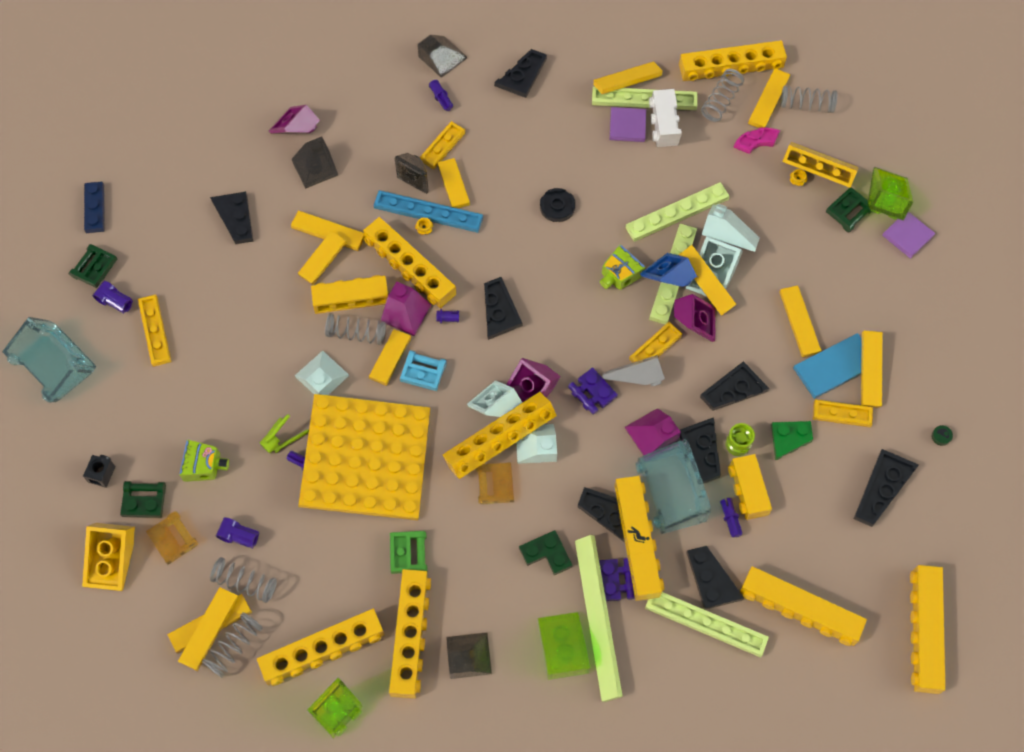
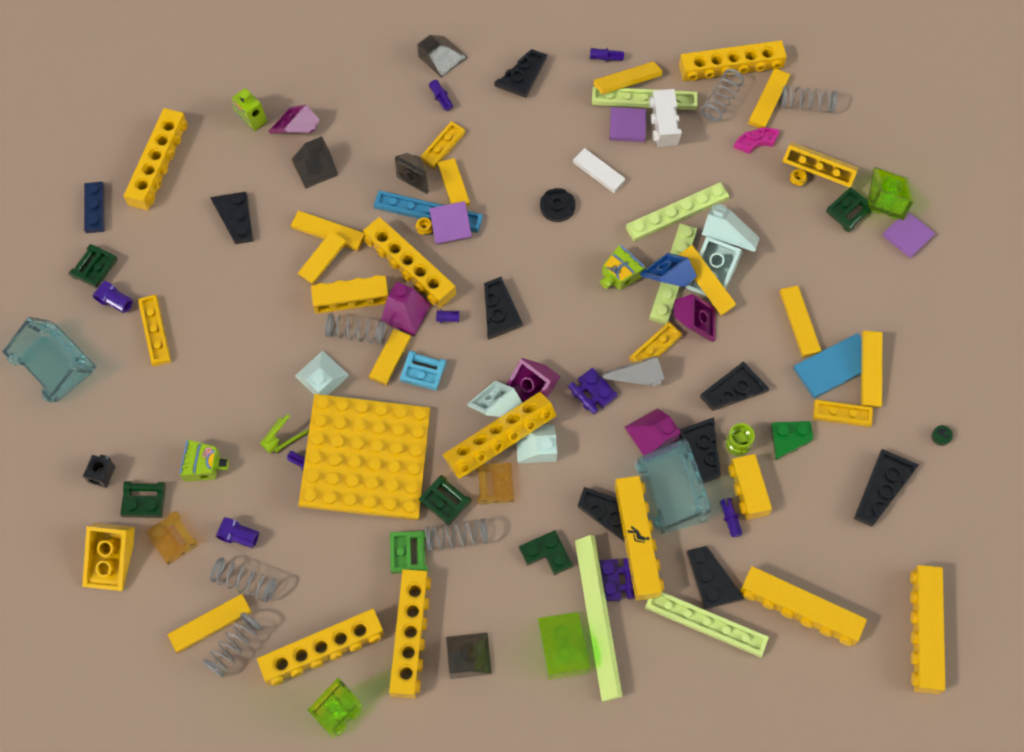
(167, 132): none -> yellow brick
(208, 629): yellow tile -> none
(244, 105): none -> lime torso
(442, 505): none -> dark green plate
(450, 223): none -> medium lavender tile
(483, 531): none -> light grey piece
(599, 170): none -> white tile
(605, 54): none -> dark purple axle

